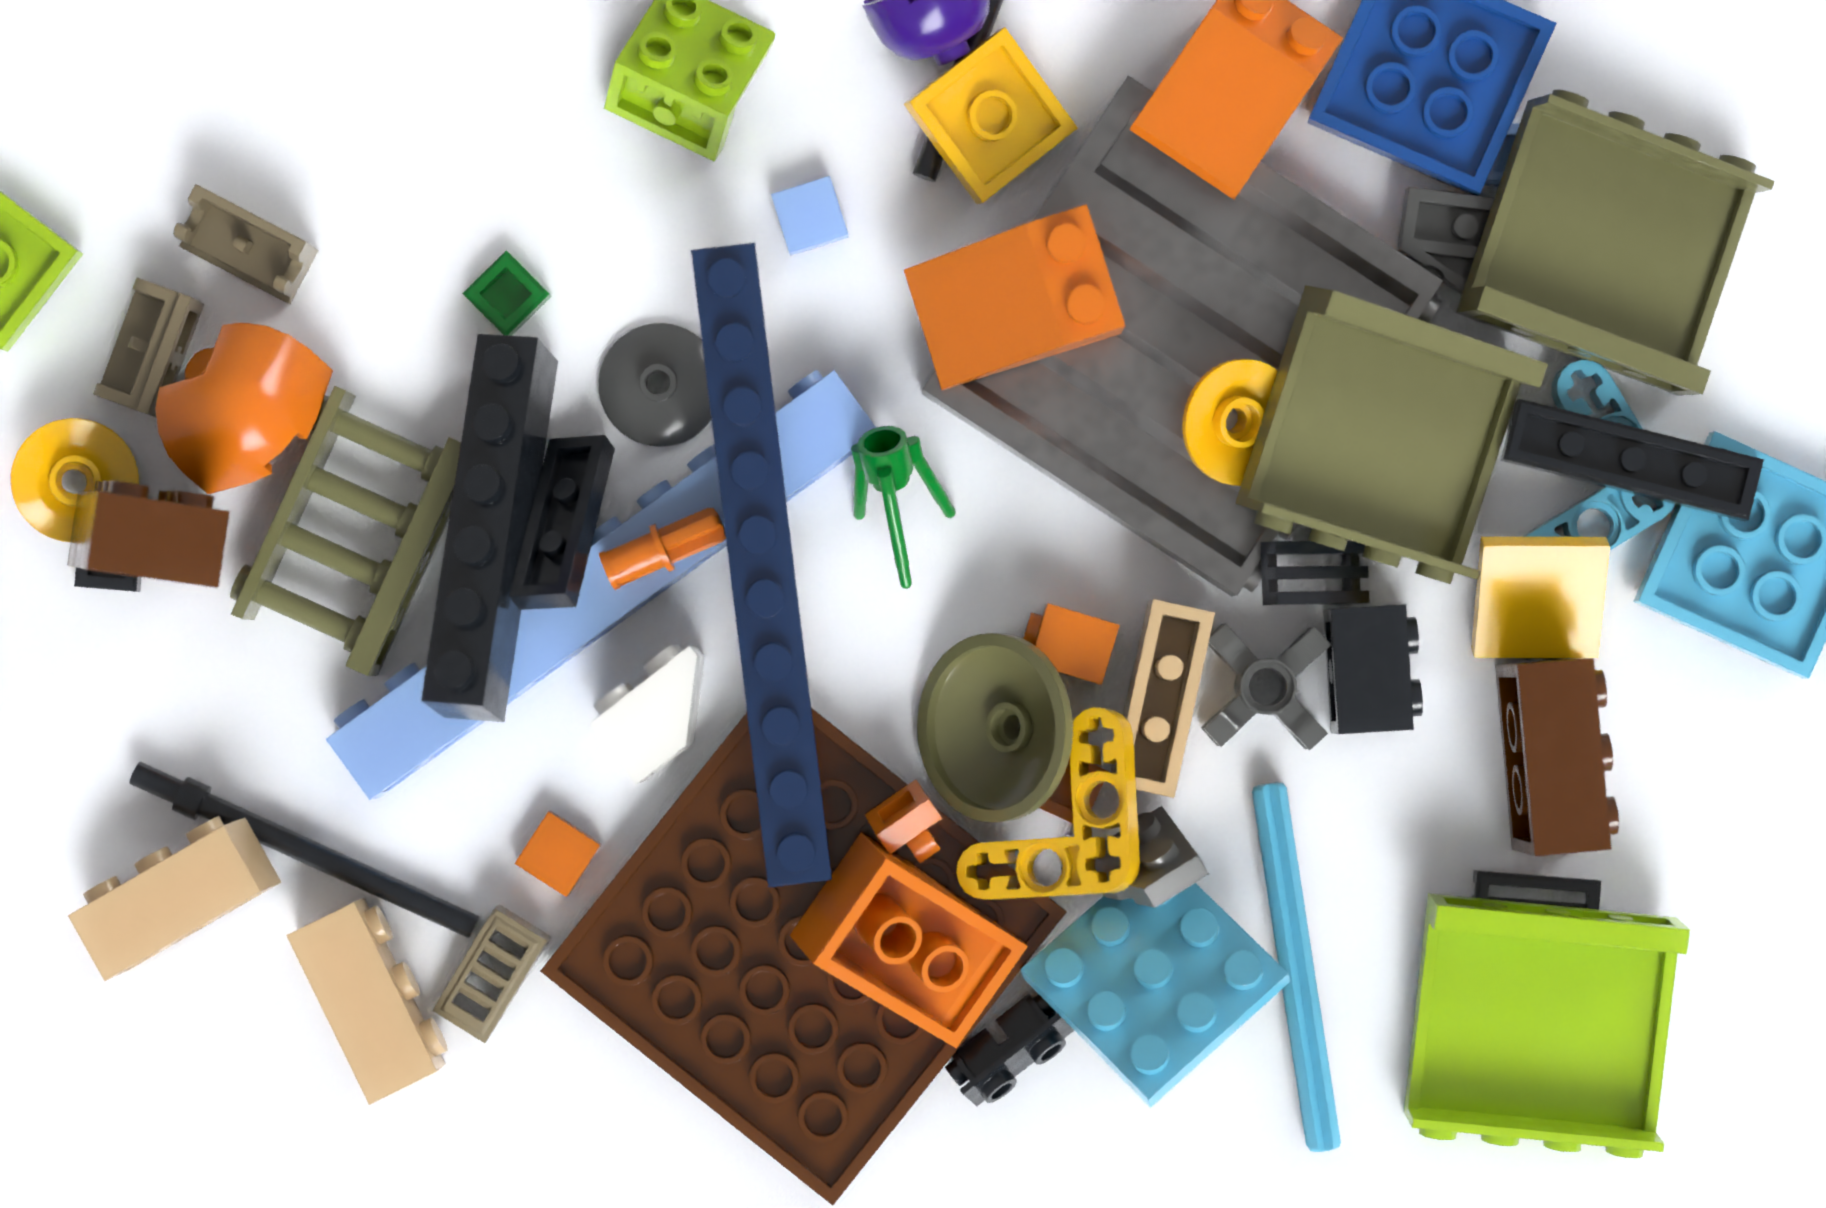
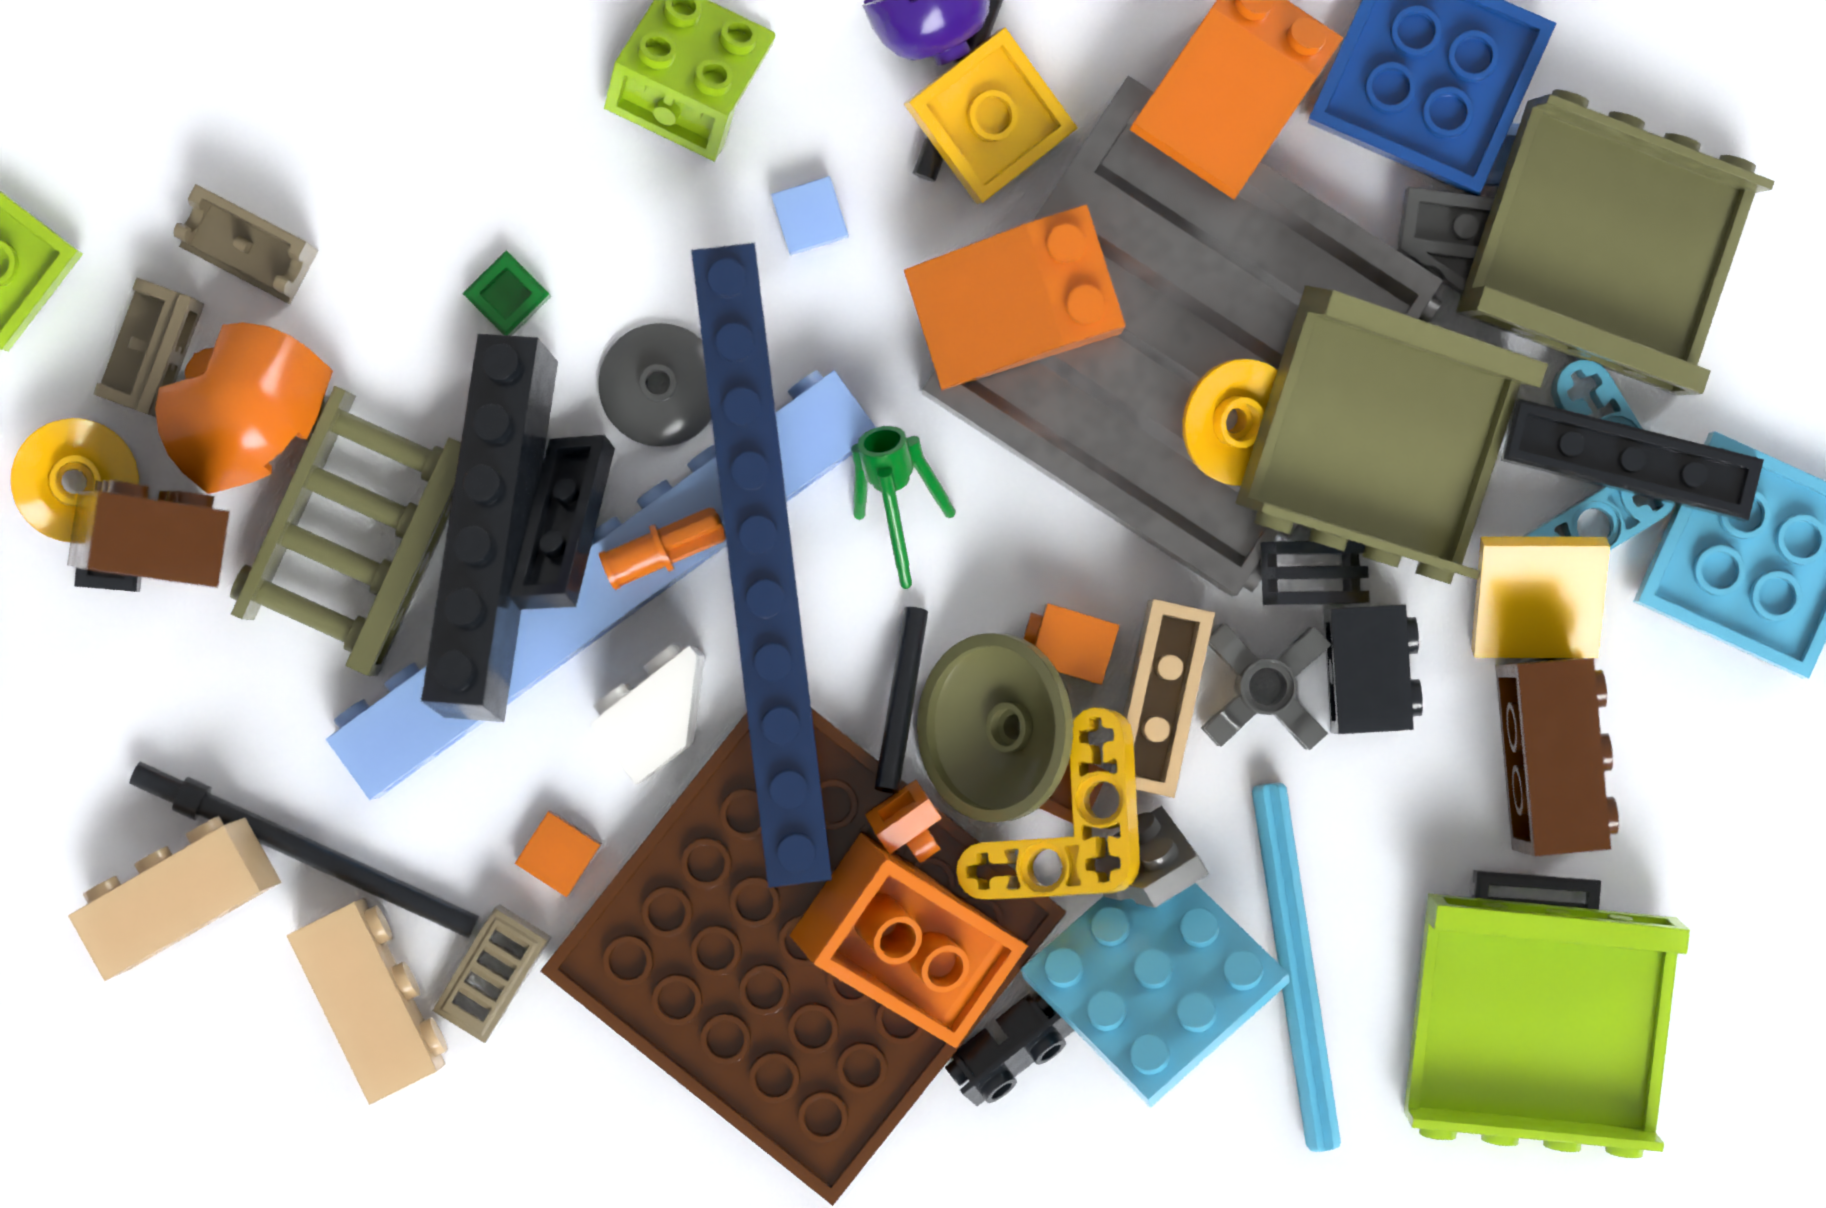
(901, 700): none -> black bar

